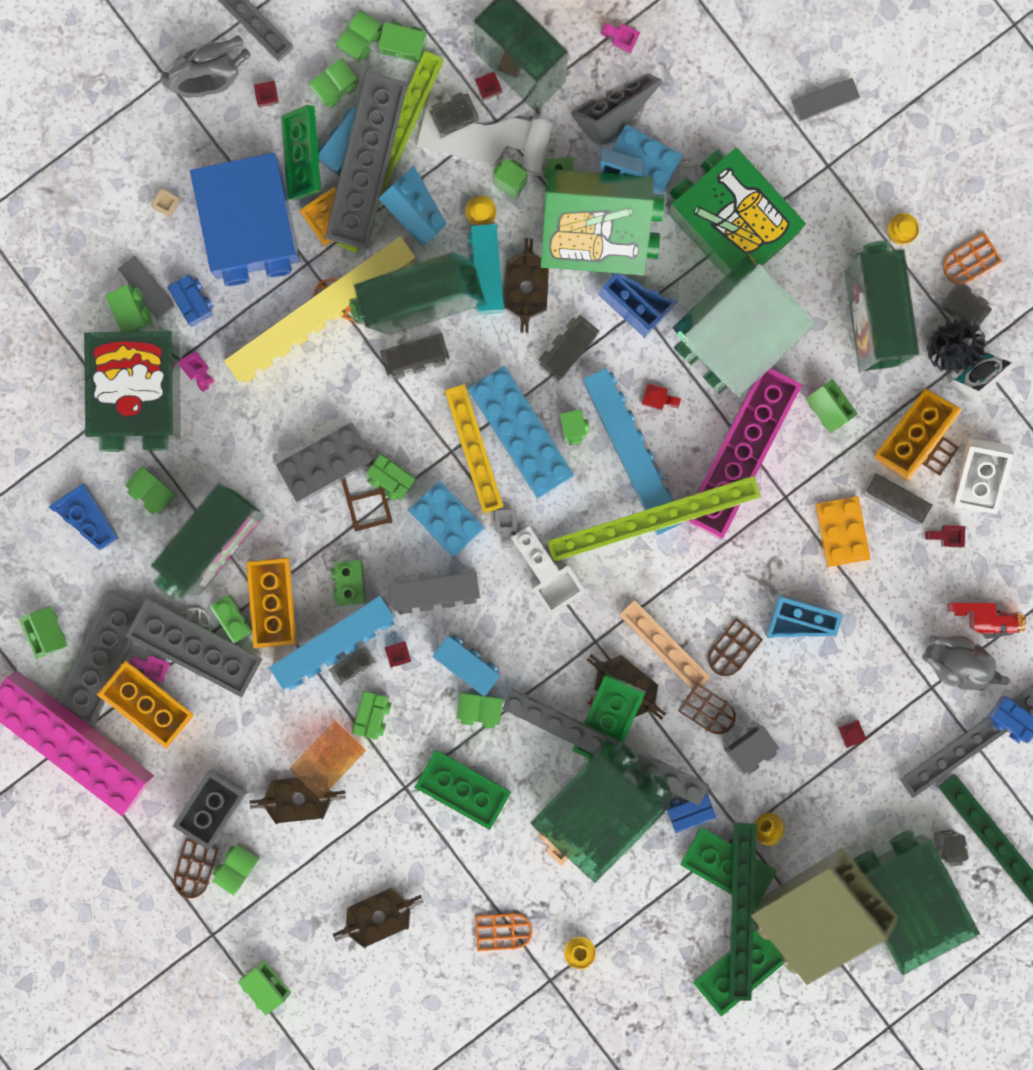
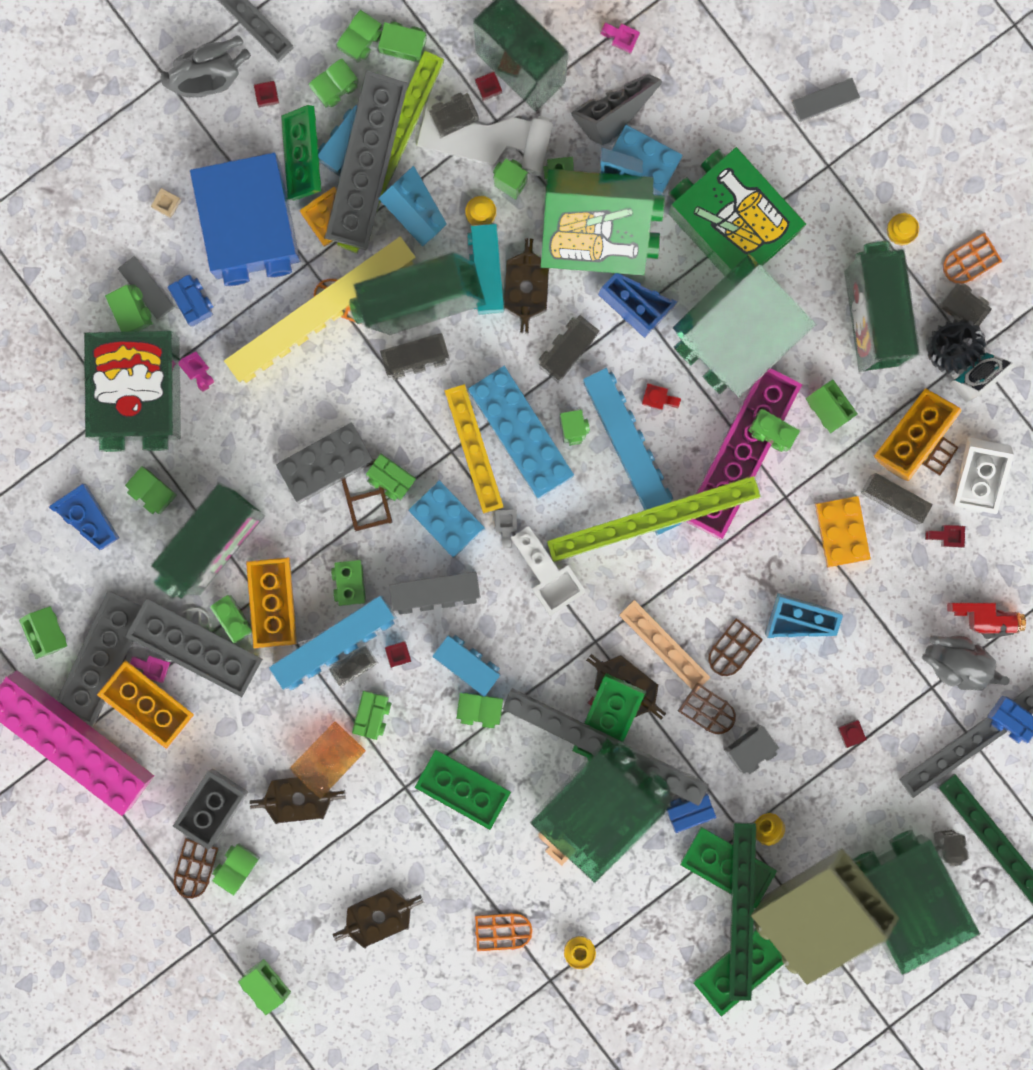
(774, 431): none -> bright green brick

